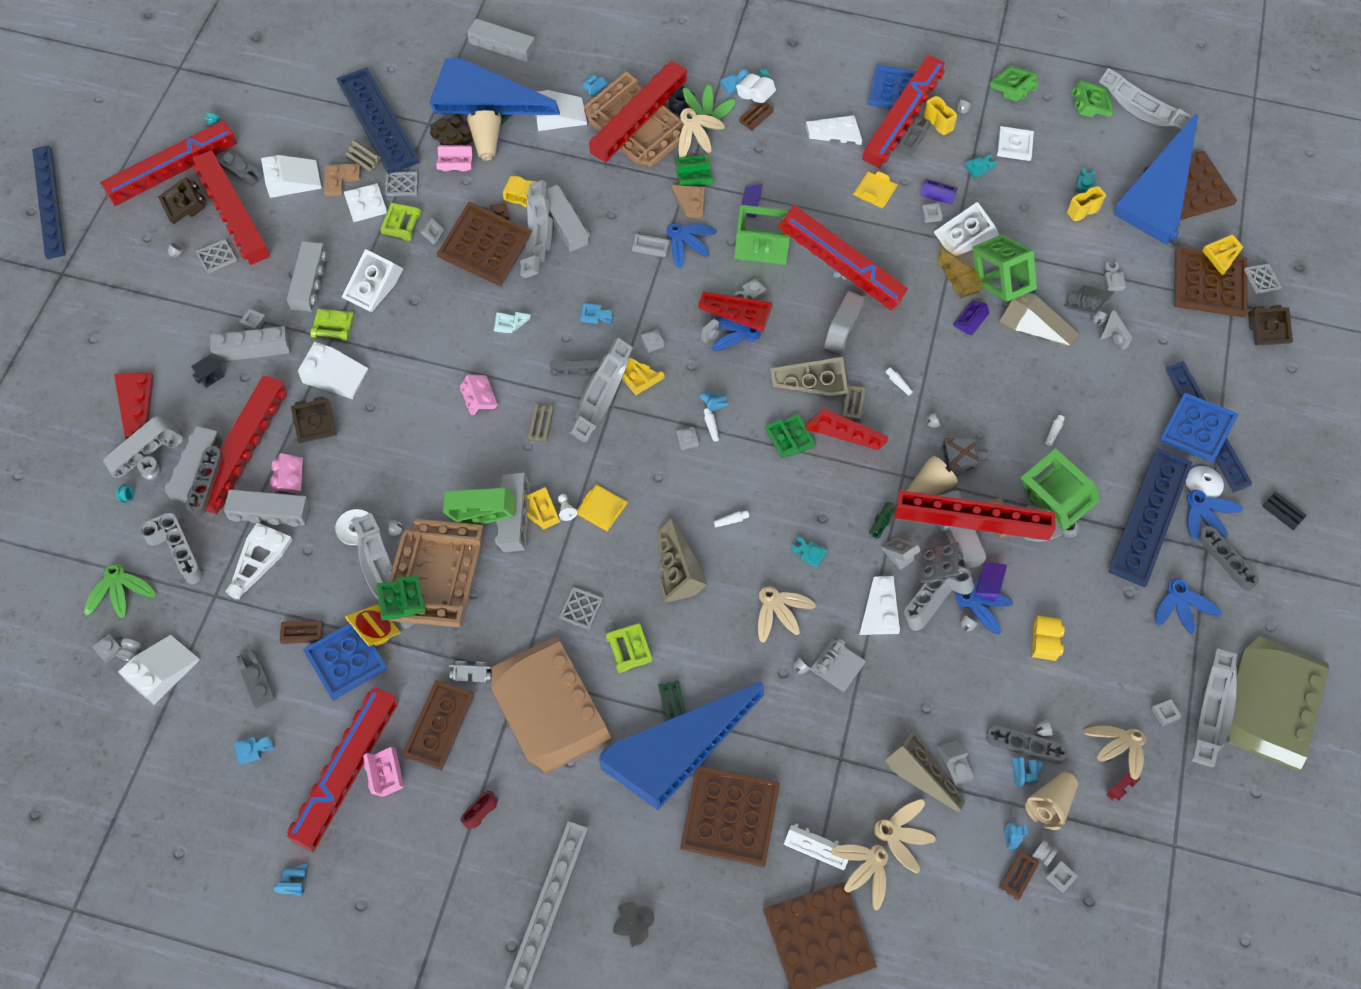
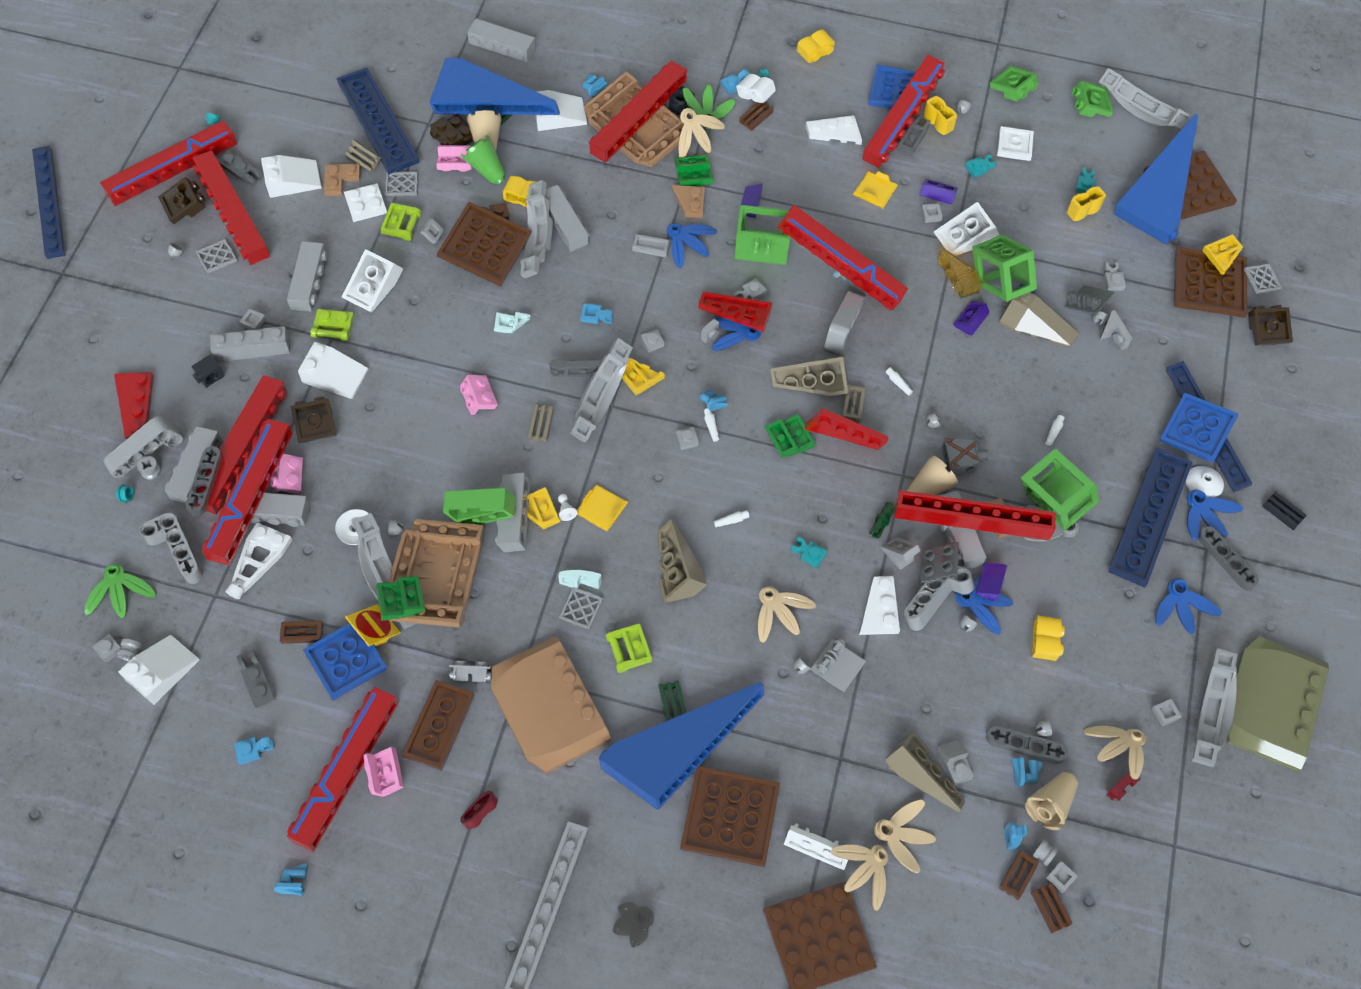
(247, 492): none -> red brick
(485, 160): none -> bright green cone
(573, 578): none -> light aqua slope
(815, 46): none -> yellow brick
(1067, 921): none -> reddish brown tile

